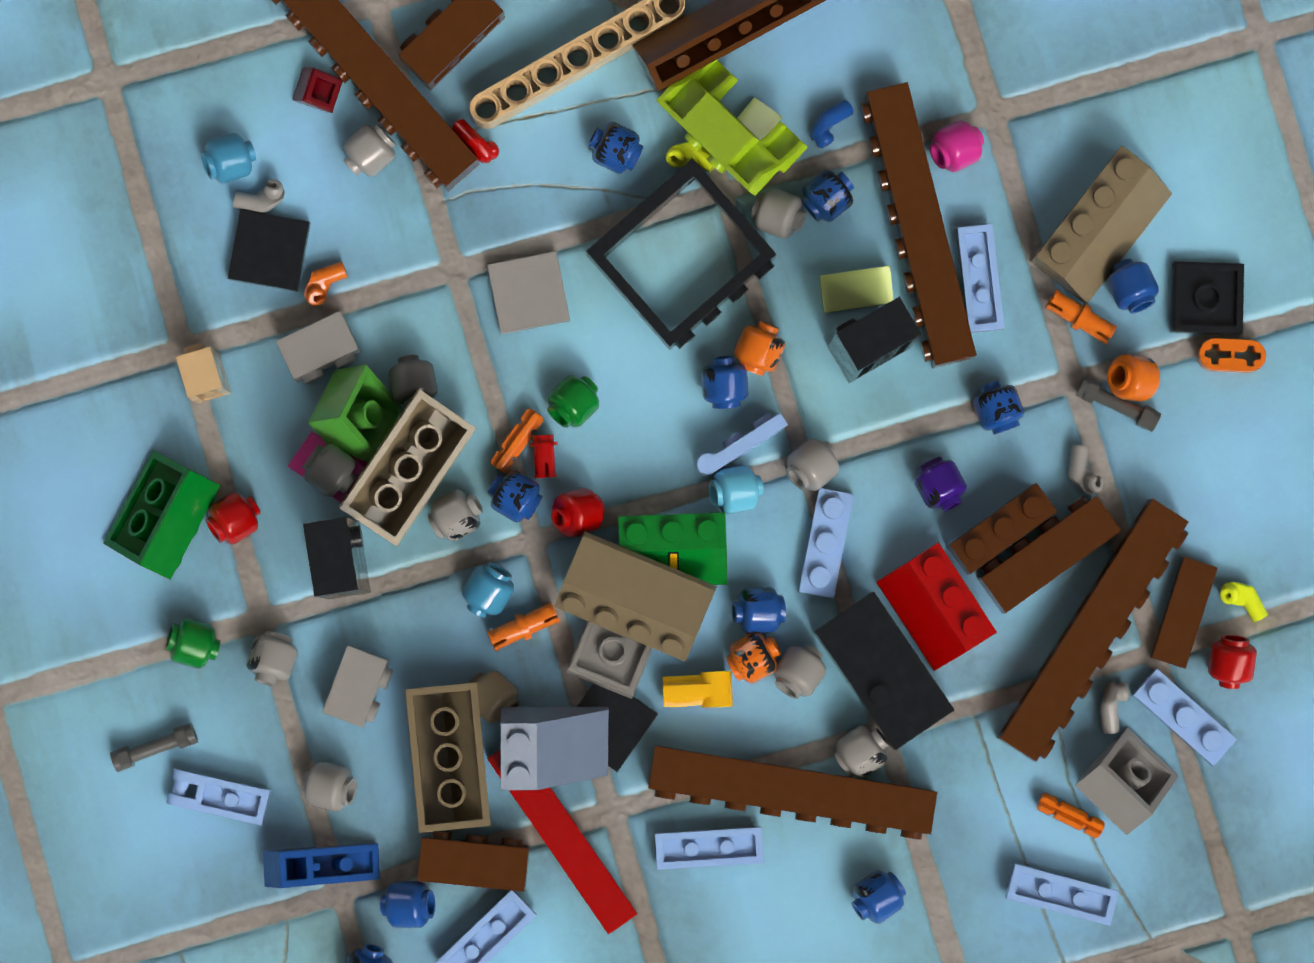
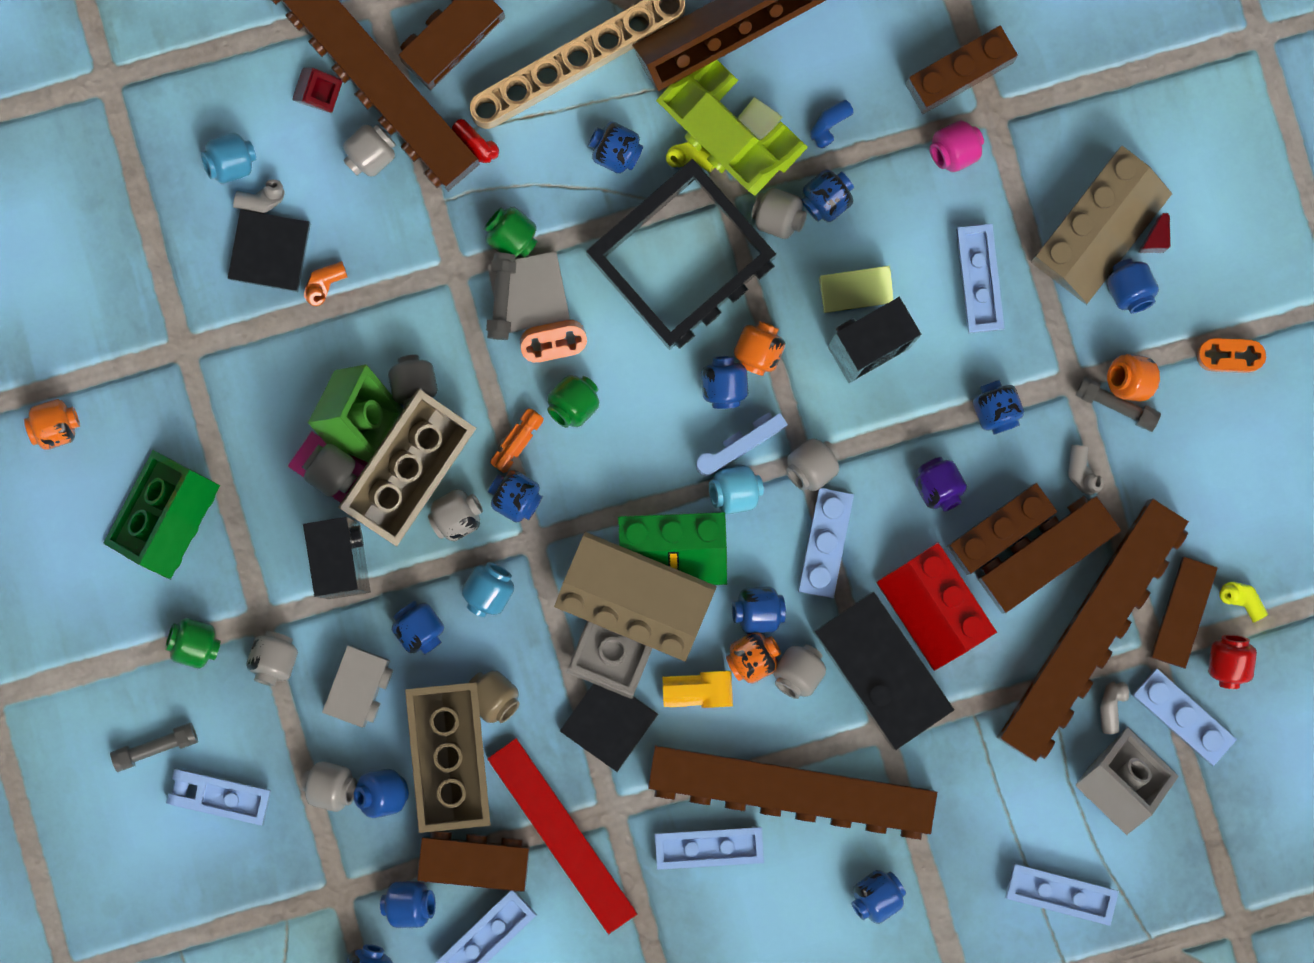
(51, 424): none -> orange head
(203, 373): tan brick -> none
(233, 518): red head -> none
(319, 347): light grey brick -> none
(320, 865): blue slope -> none
(381, 793): none -> blue head
(417, 628): none -> blue head
(498, 327): none -> dark grey bar
(511, 232): none -> green head
(523, 626): orange pin -> none
(544, 456): red pin -> none
(552, 746): sand blue slope -> none
(556, 345): none -> beam
(577, 512): red head -> none
(861, 751): light grey head -> none
(919, 225): reddish brown brick -> none
(961, 69): none -> reddish brown brick
(1070, 815): orange axle -> none
(1080, 317): orange pin -> none
(1159, 236): none -> dark red slope
(1207, 298): black tile -> none

